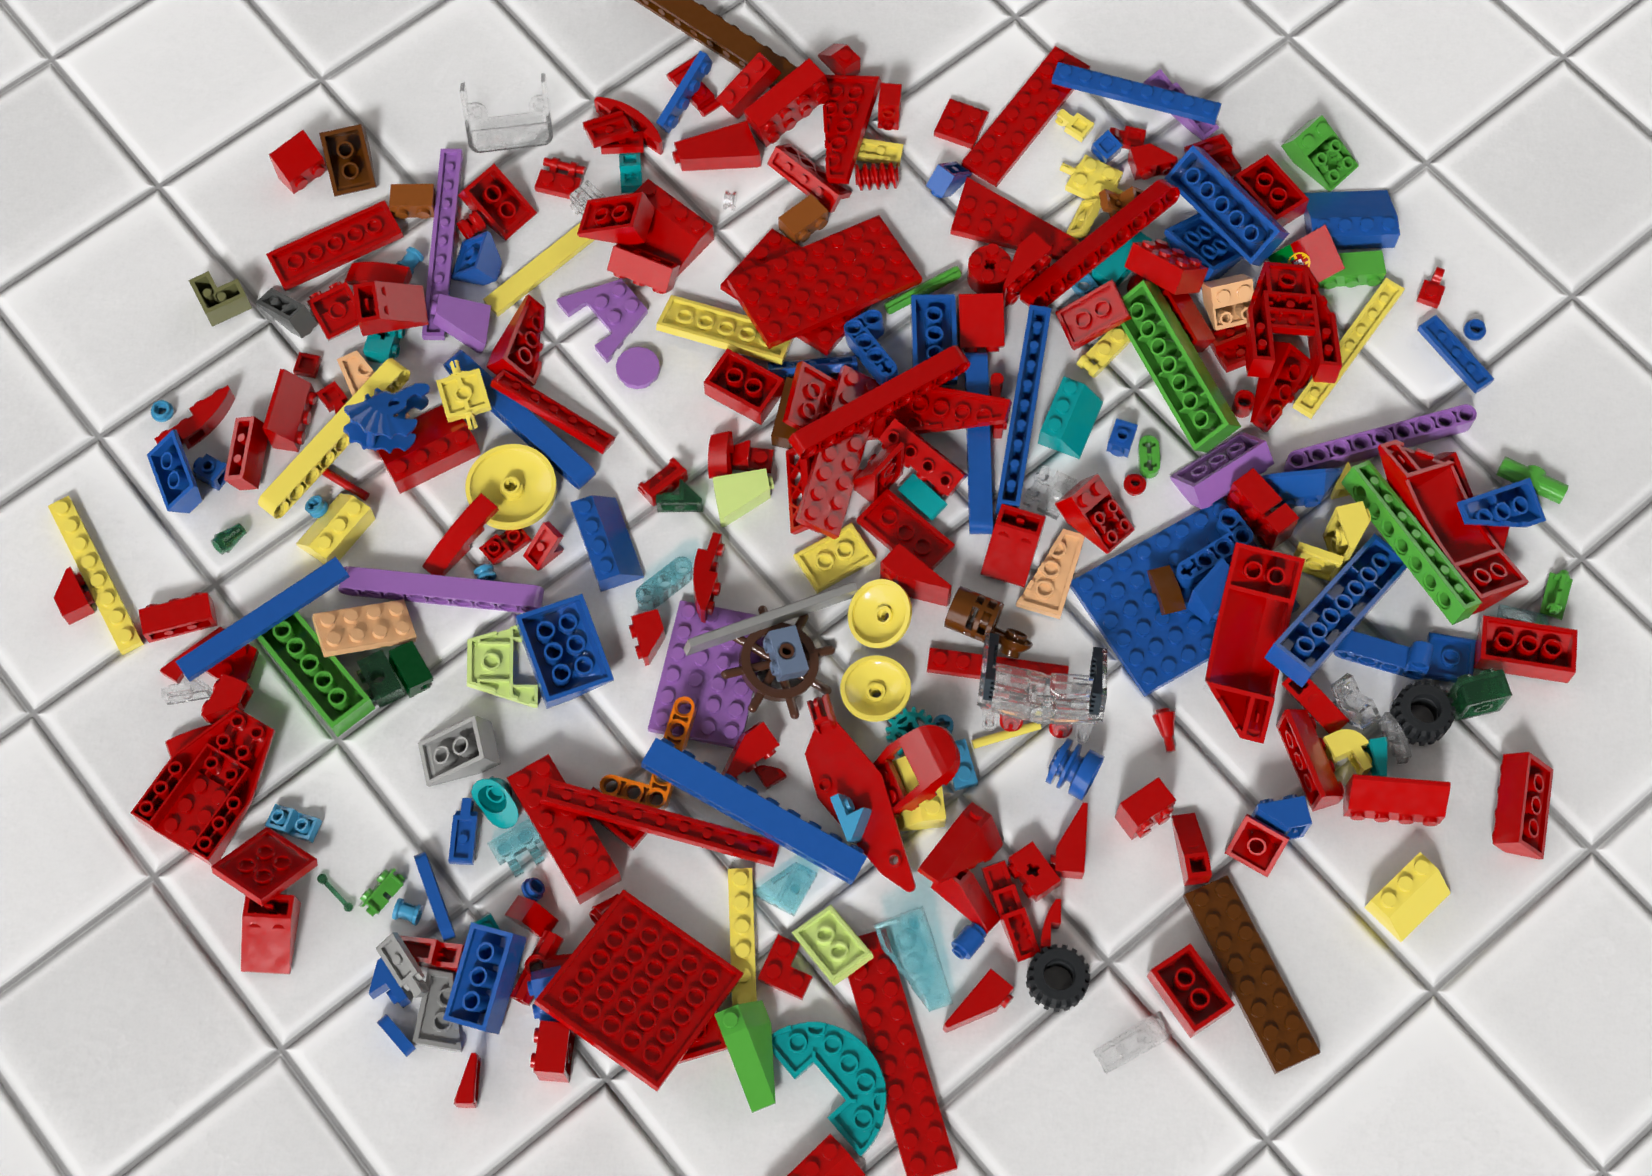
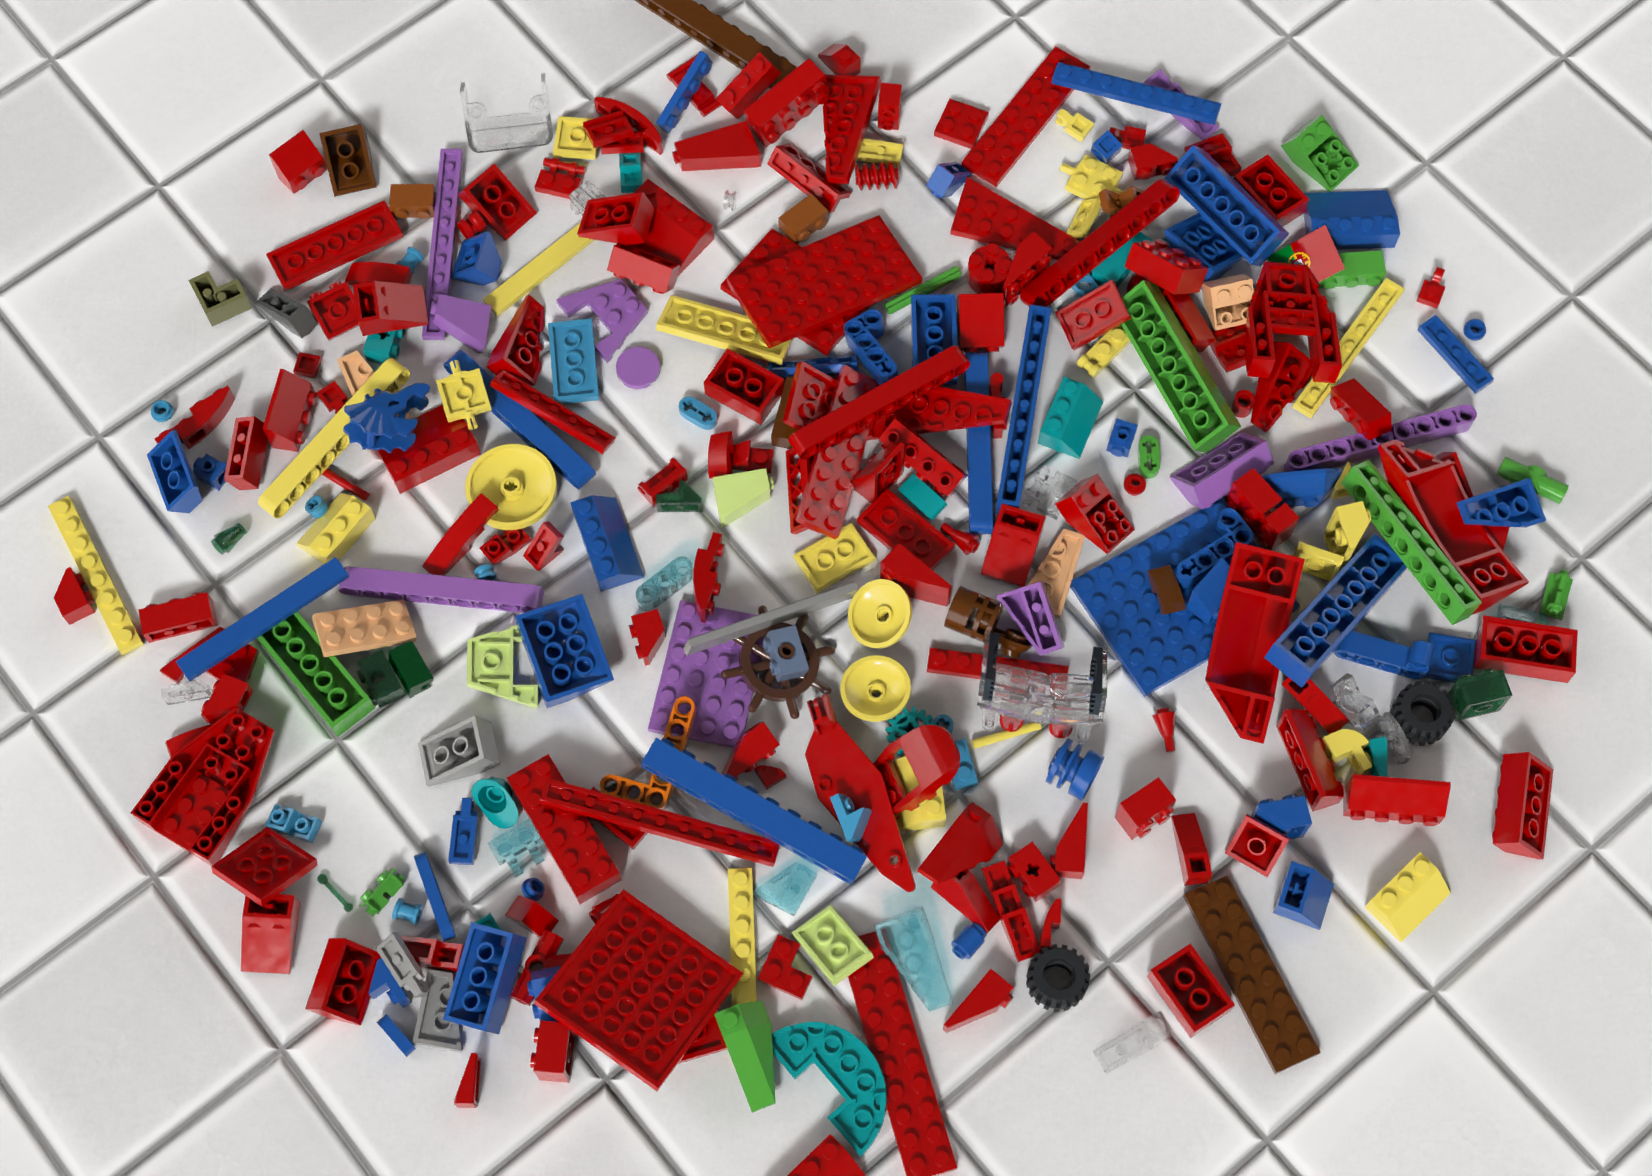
(343, 981): none -> red slope
(572, 139): none -> light yellow plate
(573, 361): none -> dark azure plate
(696, 416): none -> dark azure beam
(965, 541): none -> red cone
(1034, 615): none -> medium lavender wedge
(1303, 895): none -> blue slope
(1361, 409): none -> red brick

